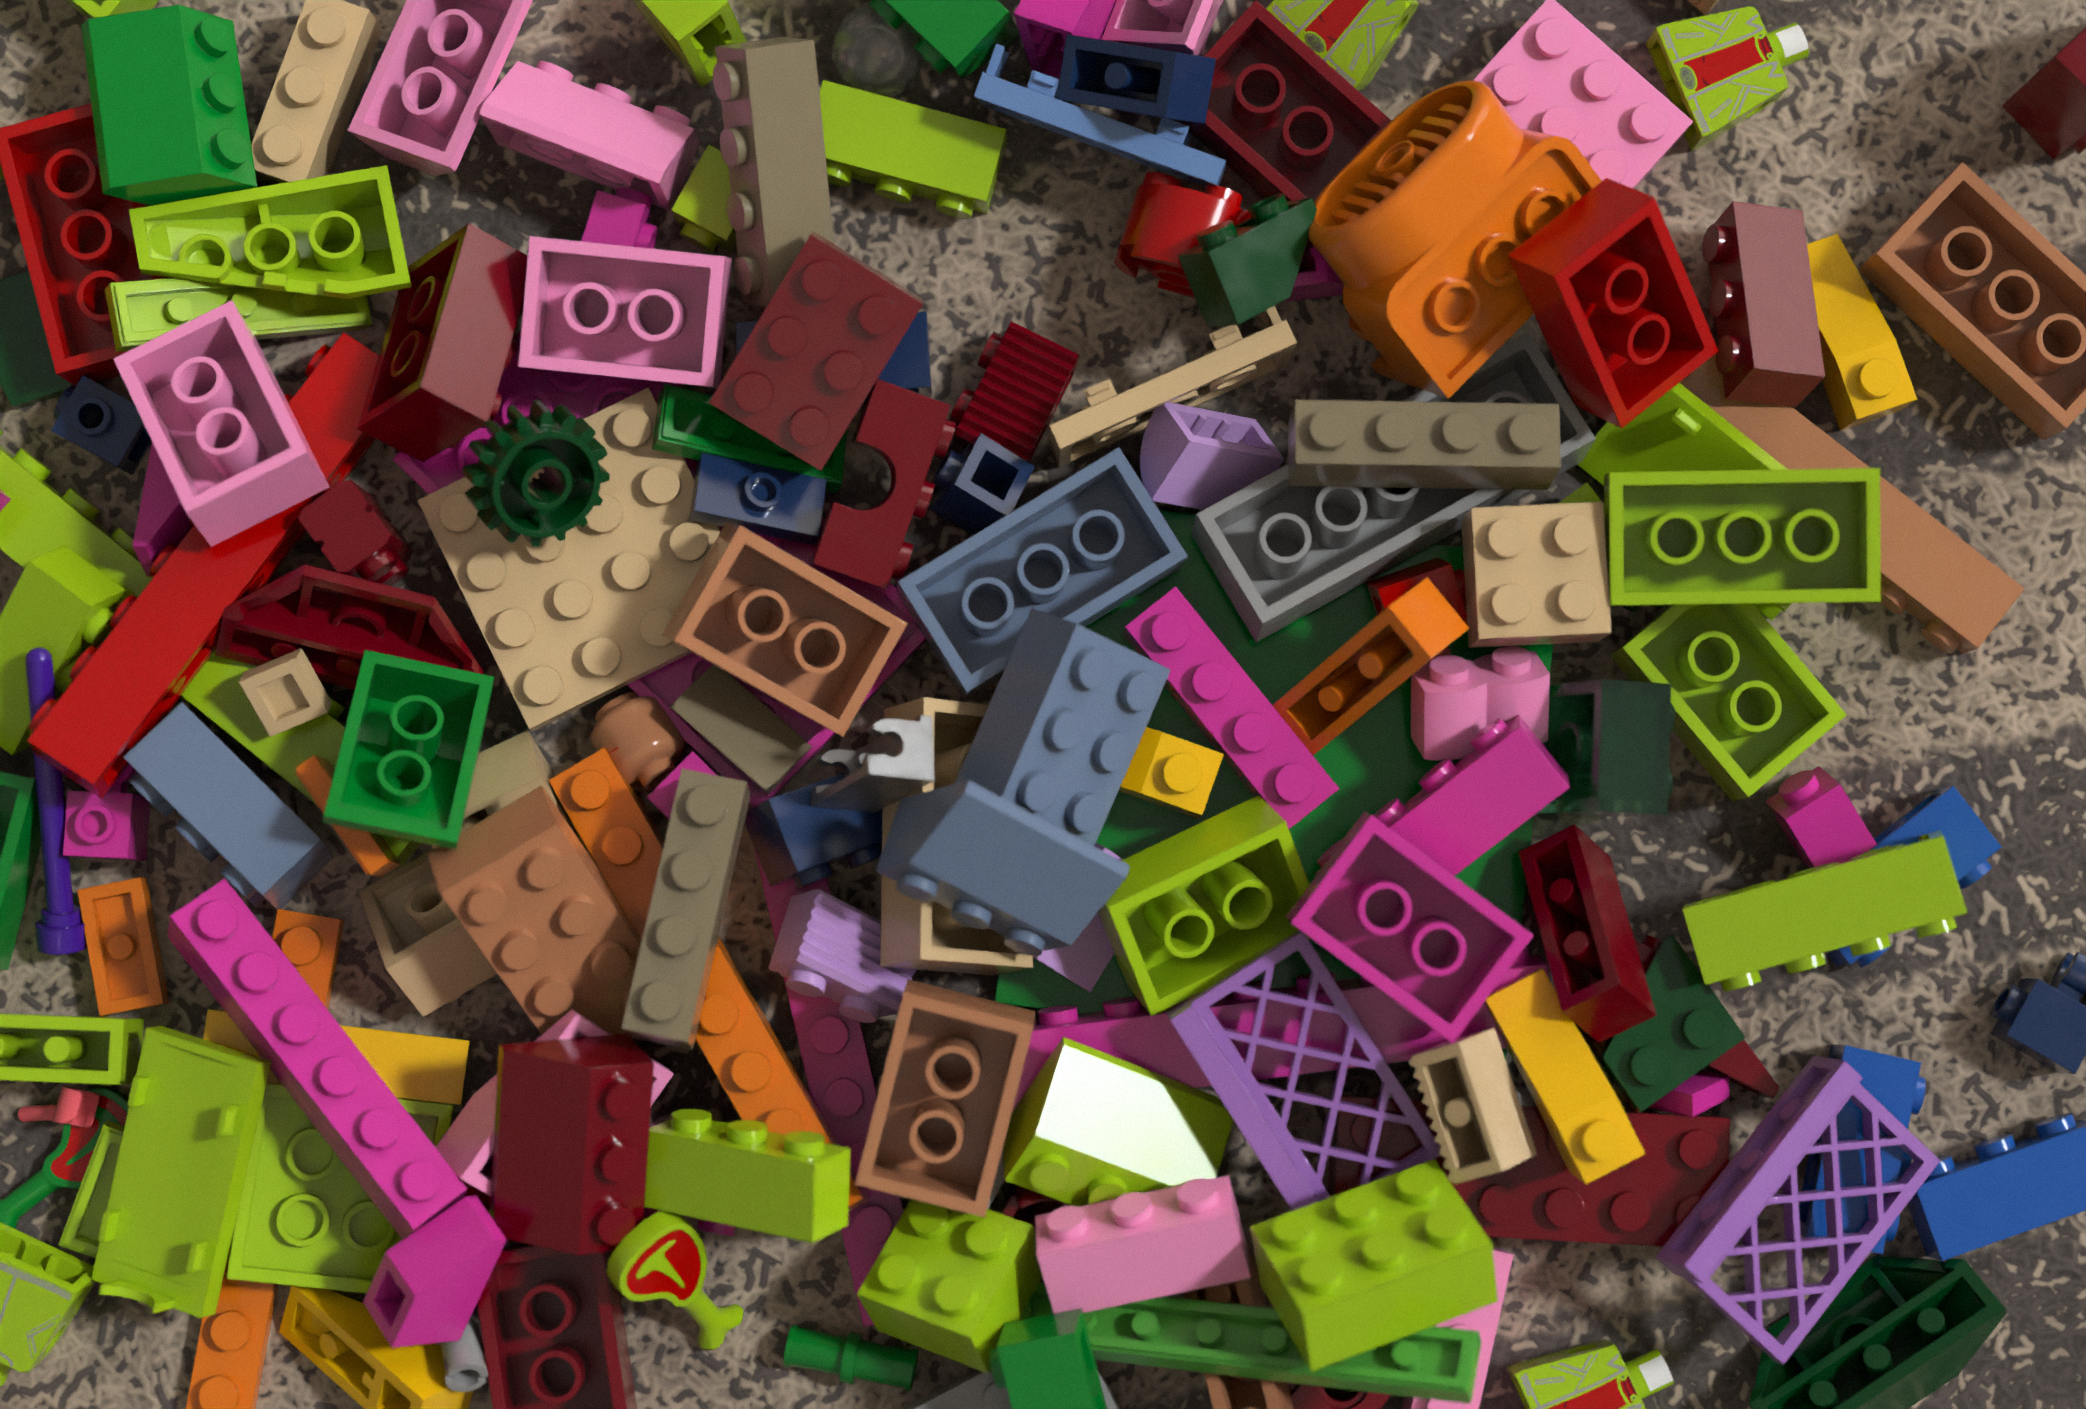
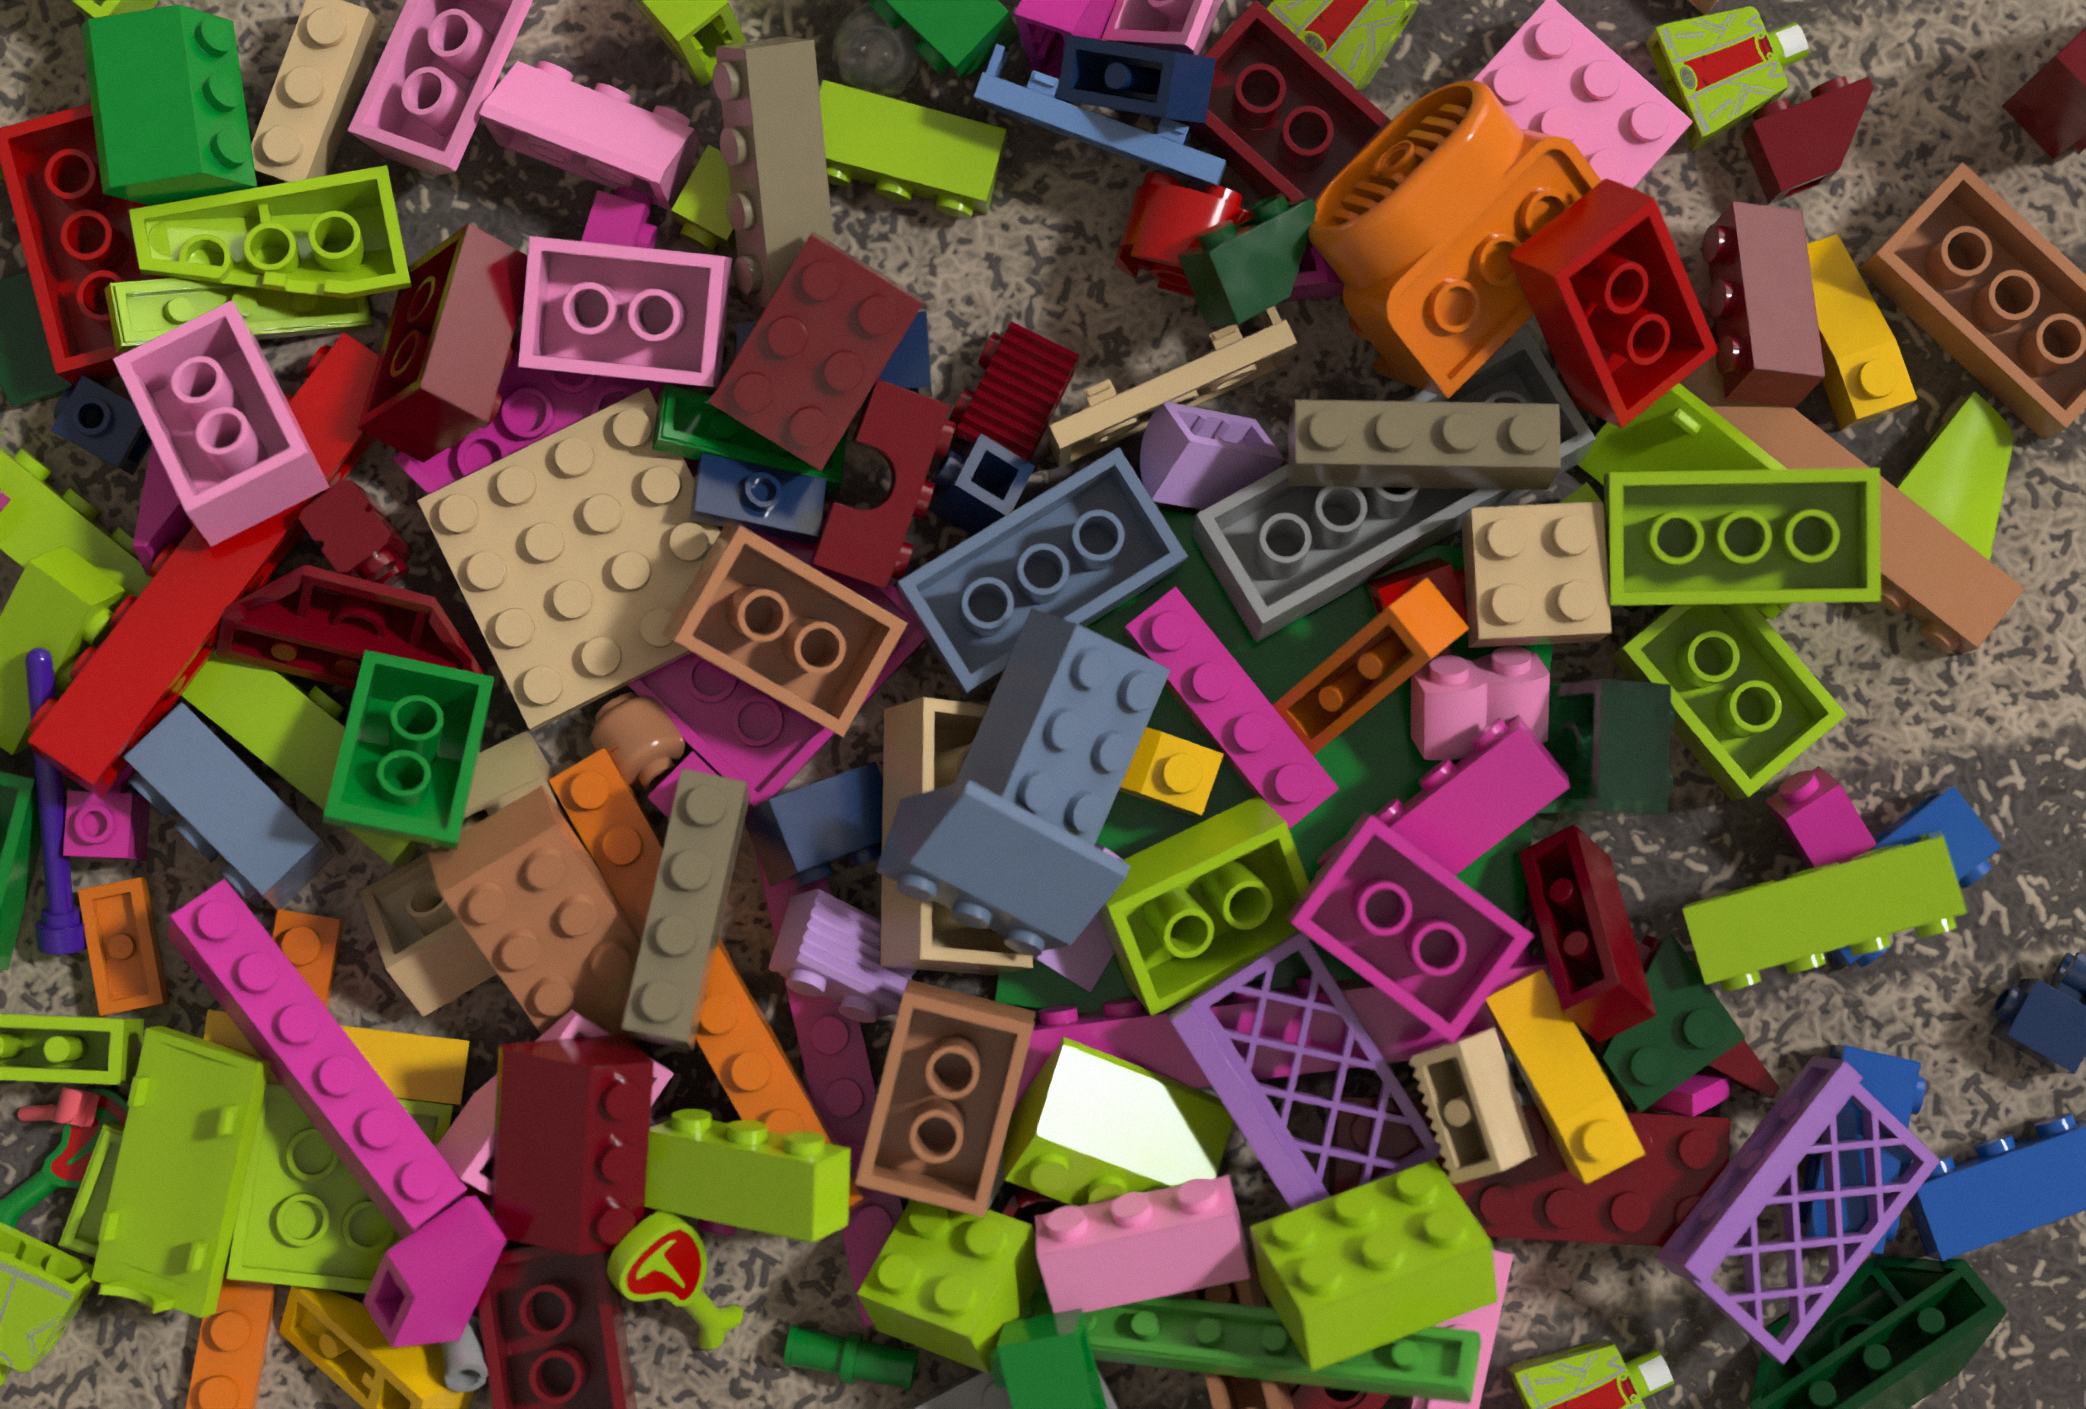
(285, 692): tan plate -> none
(366, 847): orange tile -> none
(515, 452): dark green gear -> none
(741, 728): dark tan slope -> none
(882, 769): flat silver hinge -> none
(1807, 141): none -> dark red slope
(1964, 472): none -> lime slope

